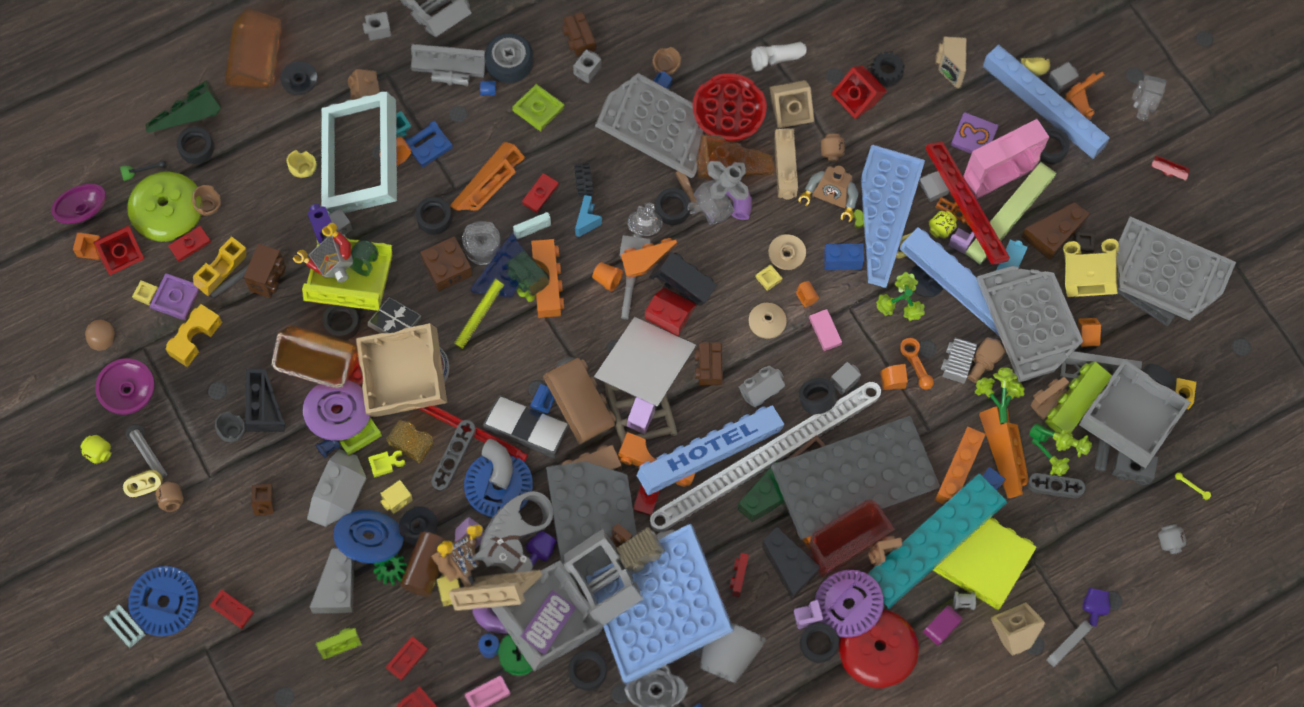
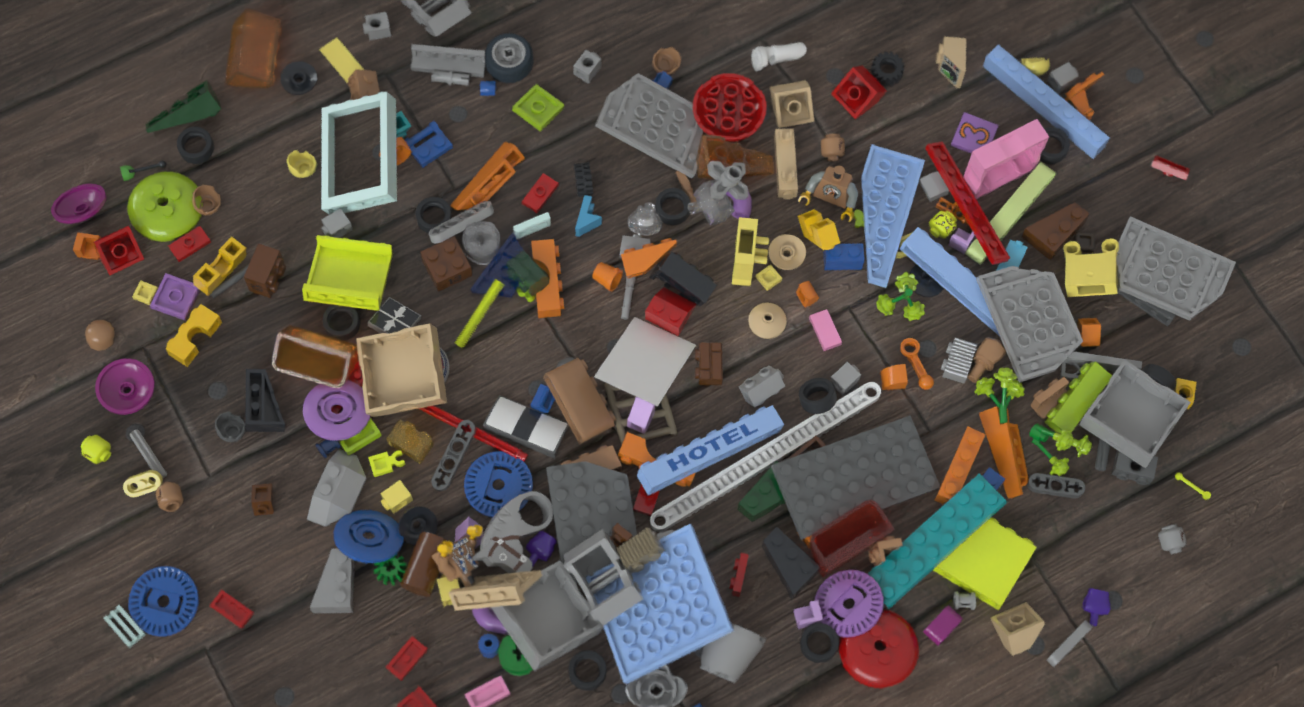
(319, 219): dark purple torso -> none
(331, 256): torso -> none
(340, 58): none -> light yellow sticker
(340, 643): lime plate -> none
(363, 252): clear green helmet -> none
(459, 222): none -> light grey beam
(501, 463): light grey cylinder -> none
(548, 622): sticker -> none
(579, 34): reddish brown brick -> none
(746, 253): none -> light yellow piece
(819, 231): none -> yellow arch
(1148, 95): clear brick -> none

